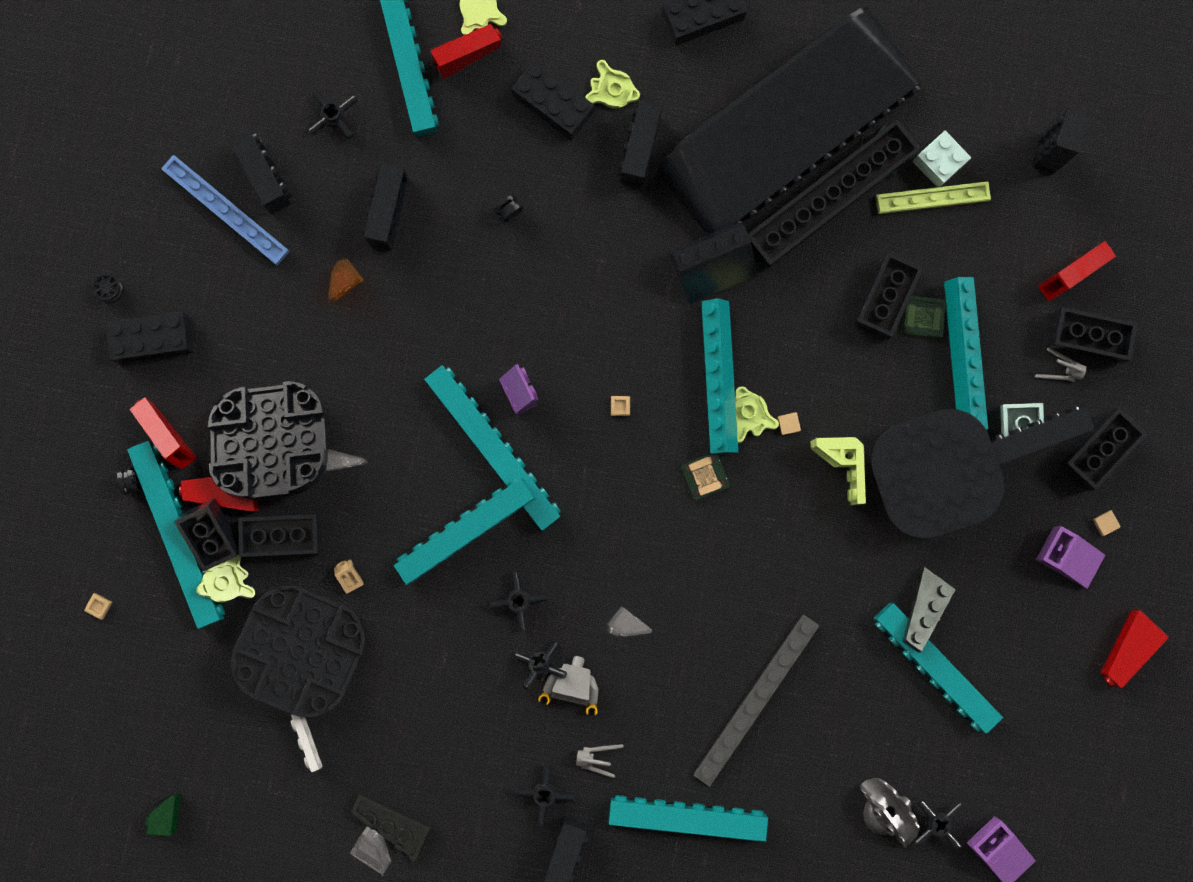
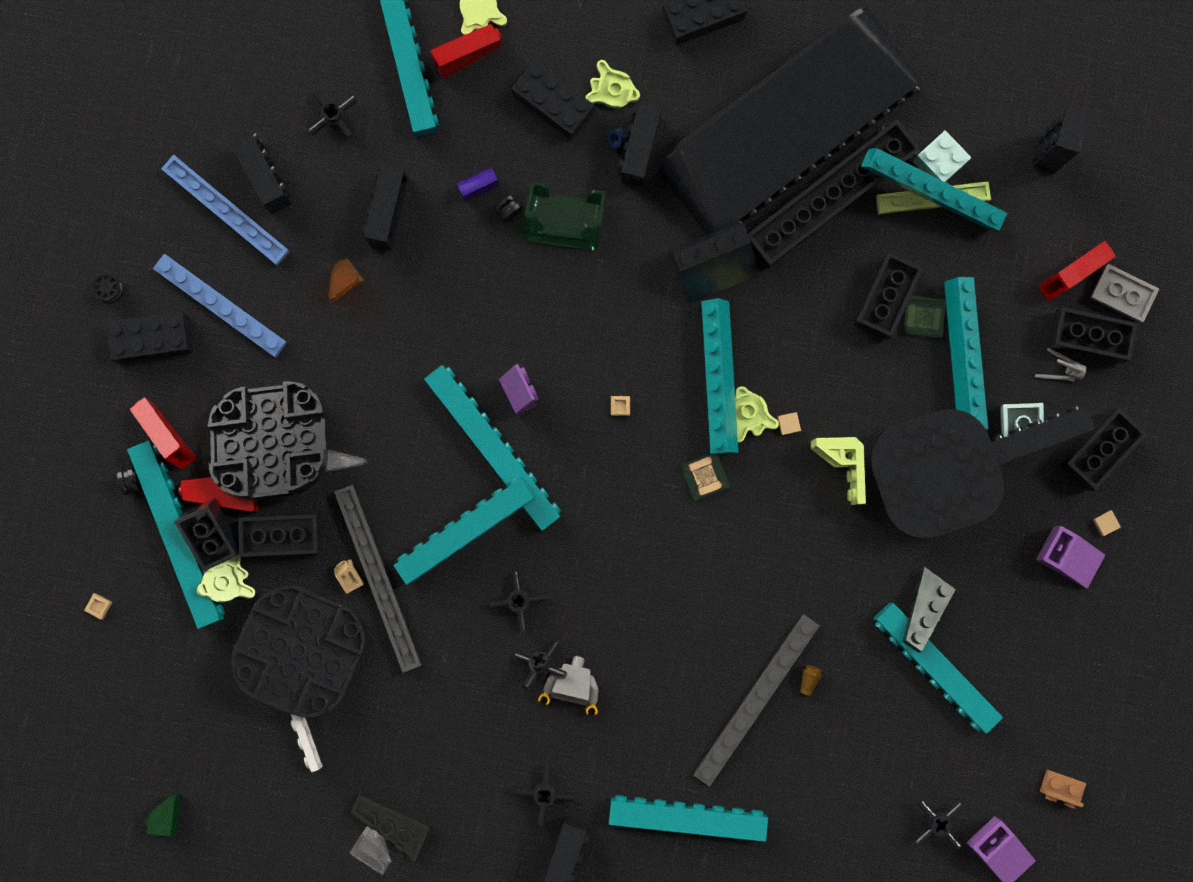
(220, 305): none -> medium blue plate
(378, 578): none -> dark grey plate
(478, 184): none -> dark purple brick
(563, 218): none -> clear green windscreen
(586, 759): light grey plant -> none
(617, 138): none -> dark blue tile
(627, 624): clear slope -> none
(810, 678): none -> pearl gold cone
(879, 821): flat silver piece -> none
(933, 189): none -> teal brick
(1064, 788): none -> medium nougat bracket
(1124, 293): none -> light grey plate
(1132, 649): red slope -> none

